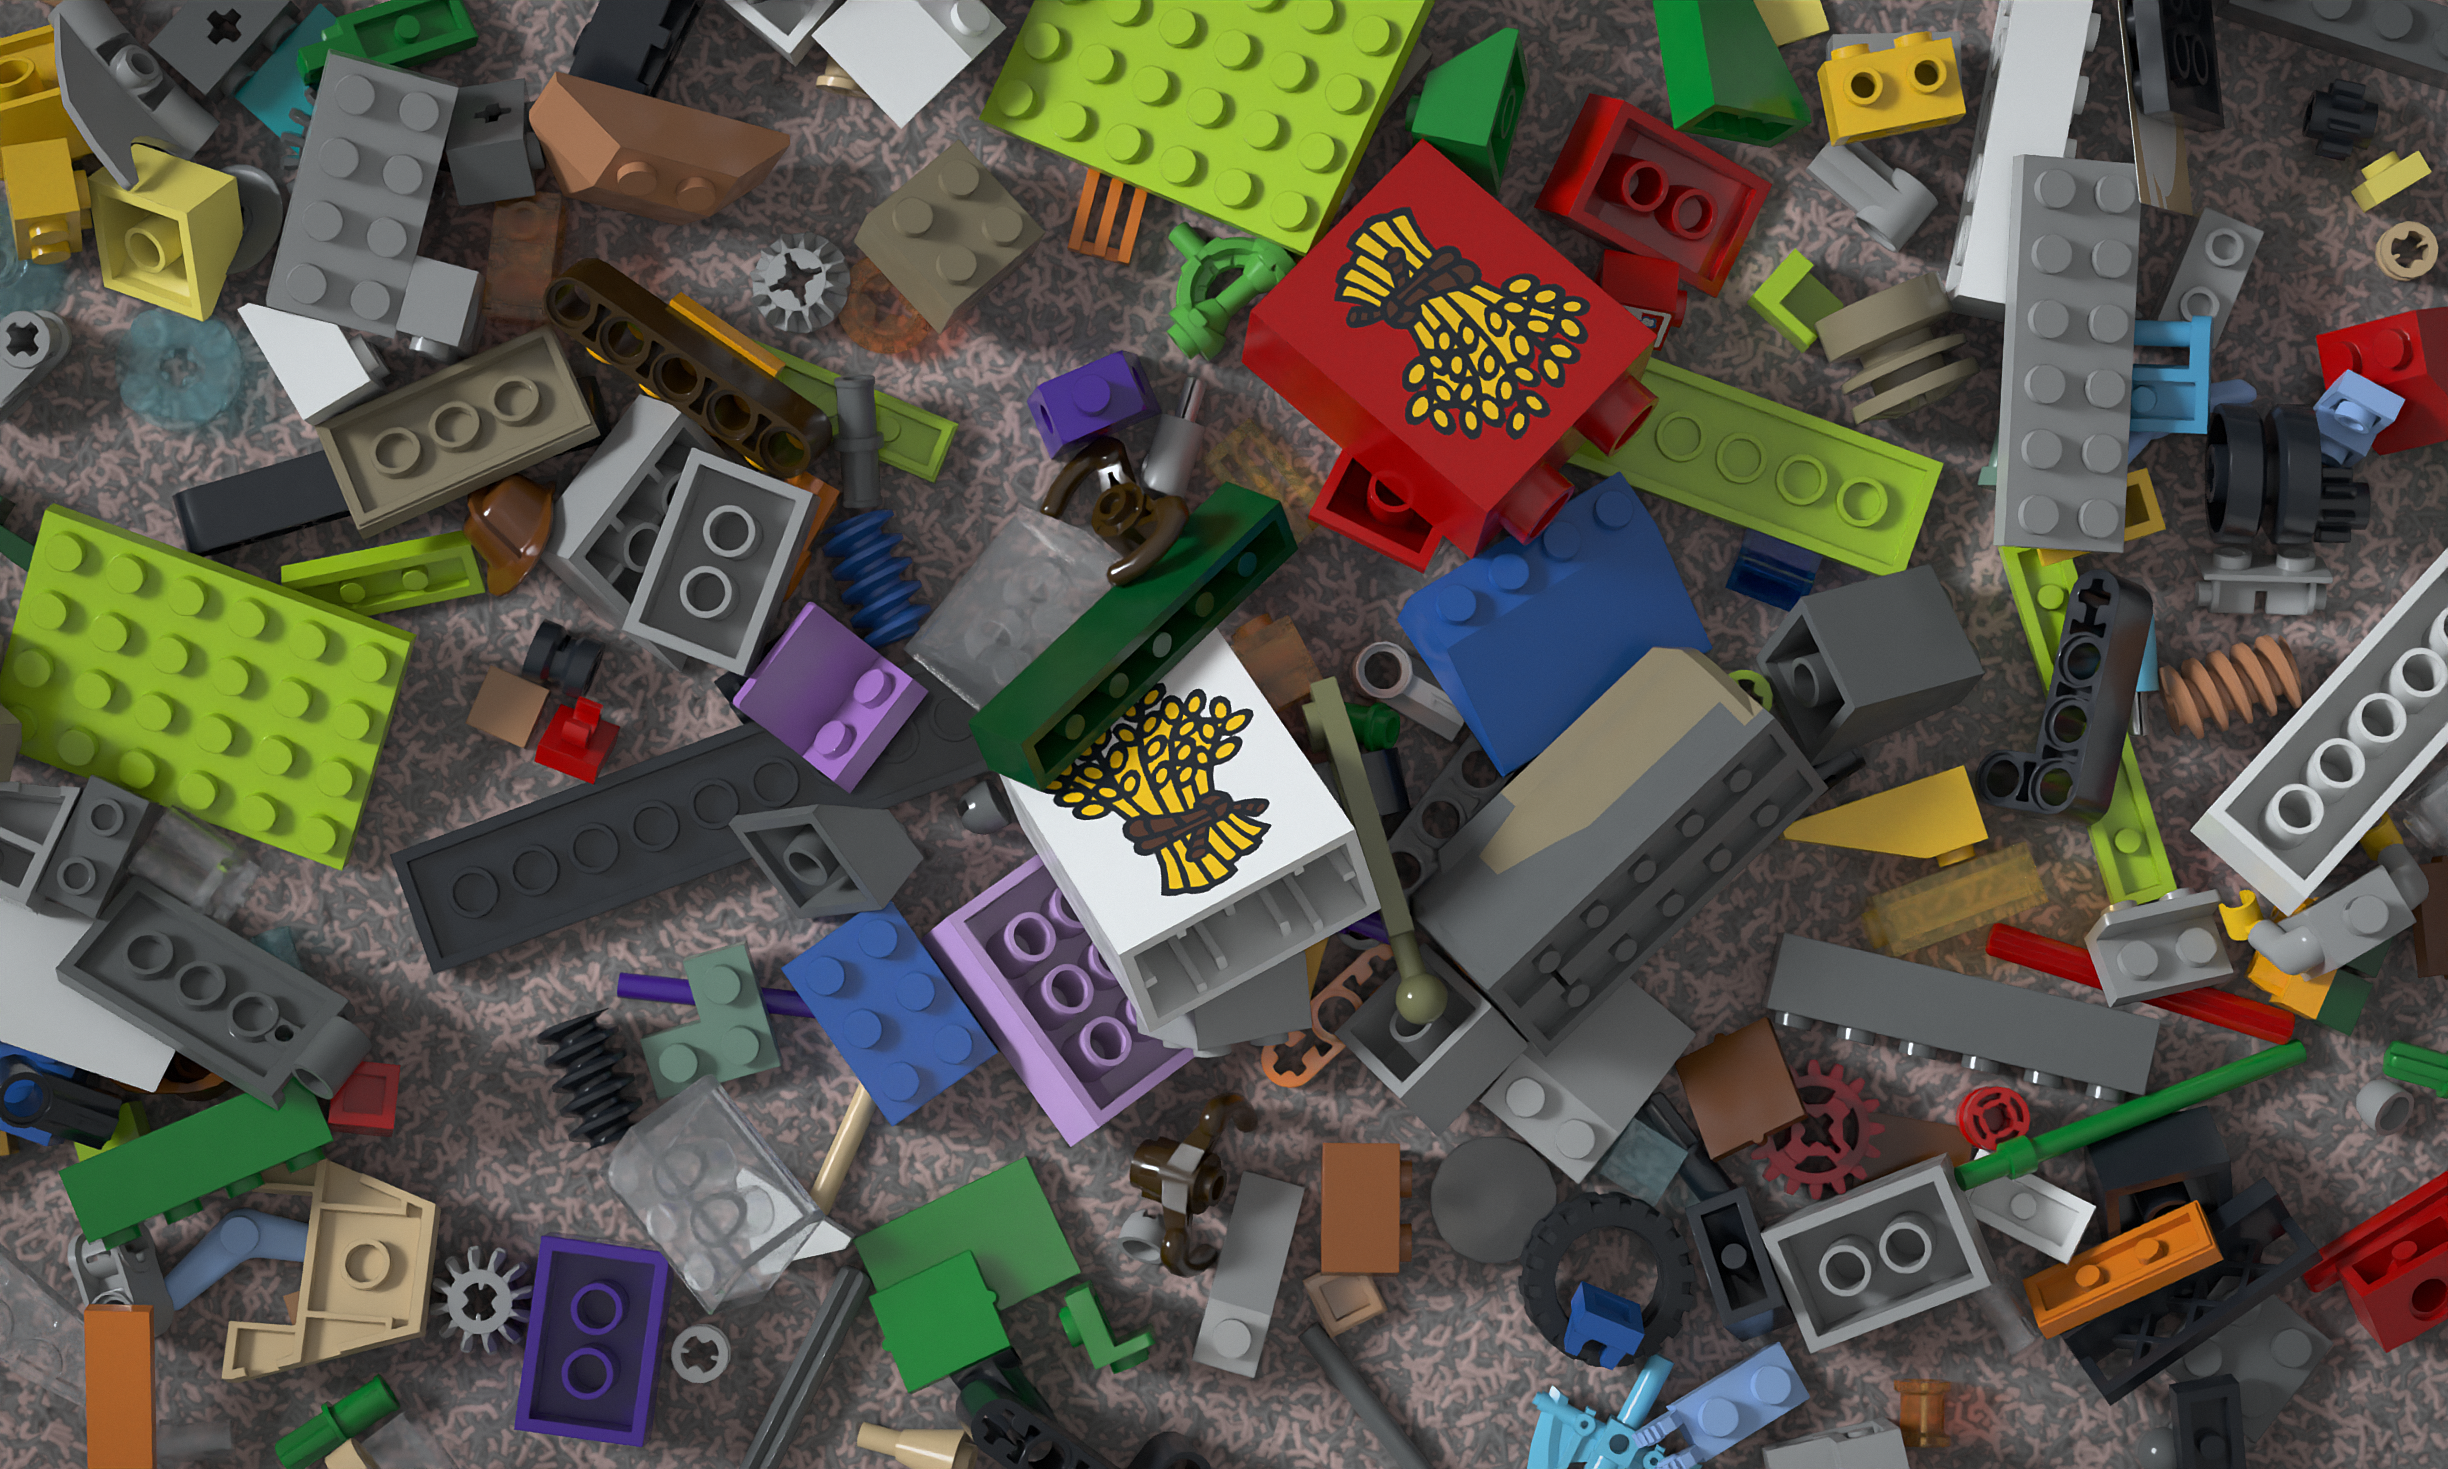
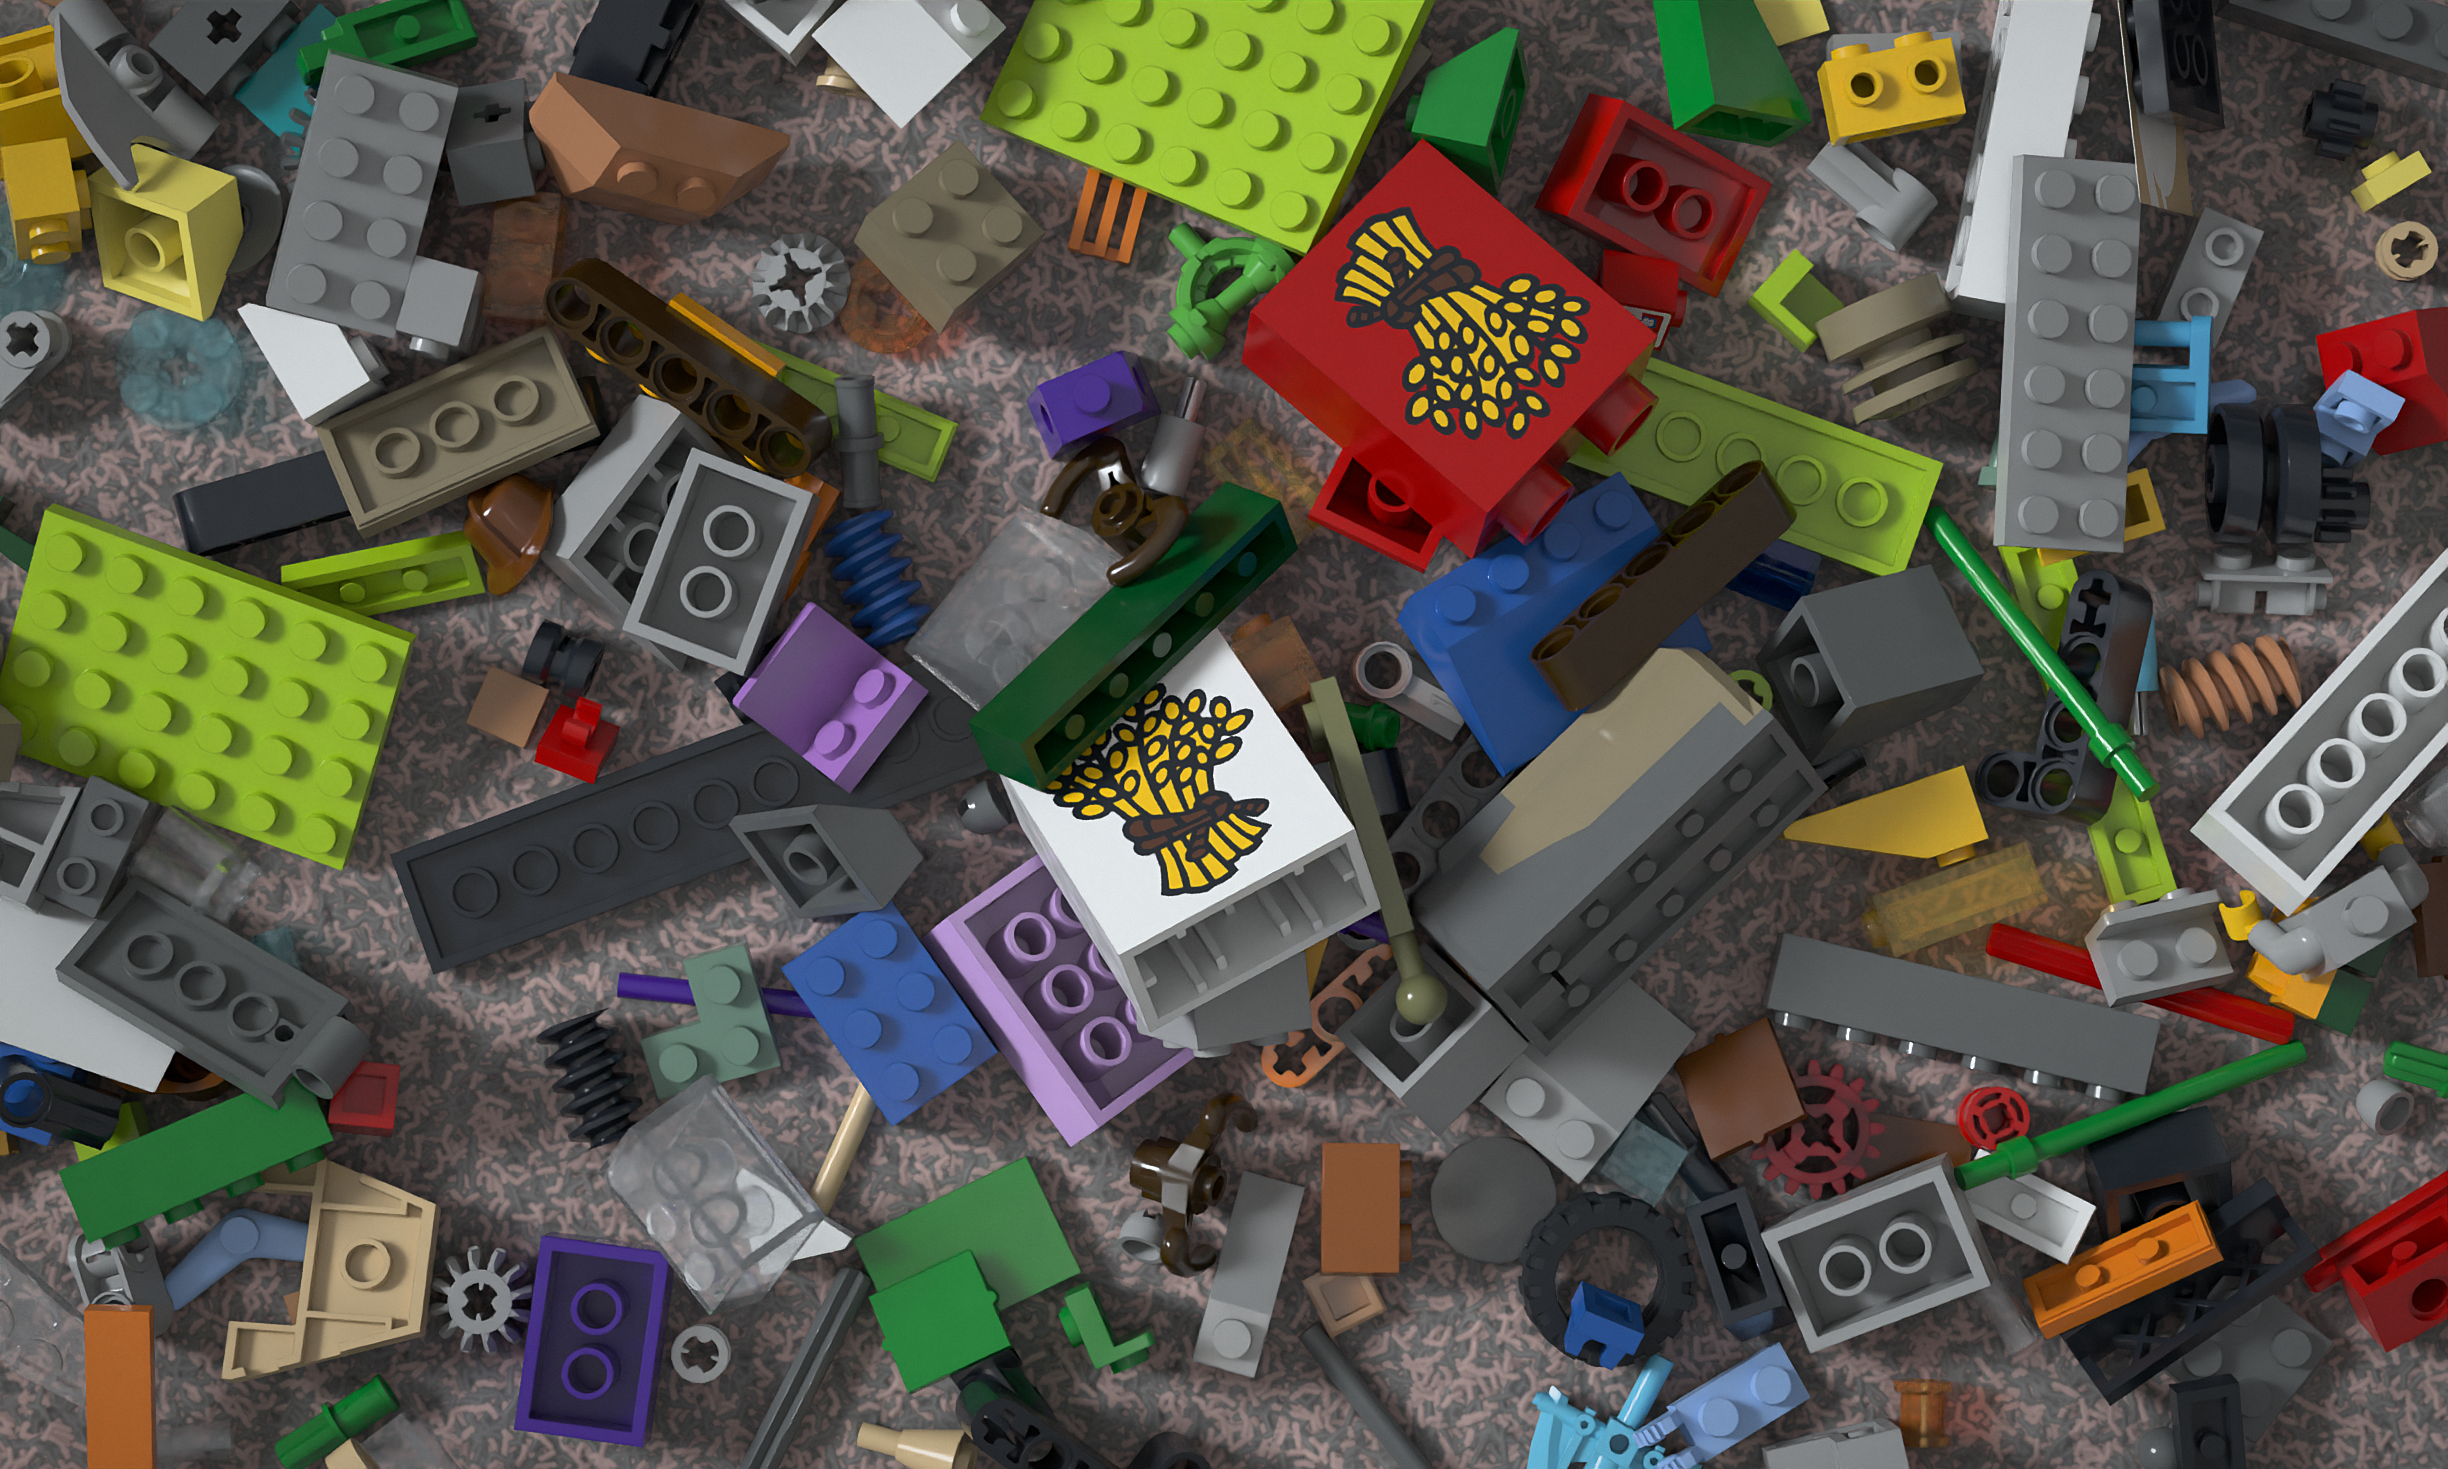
(1663, 585): none -> dark brown beam
(2108, 740): none -> green bar

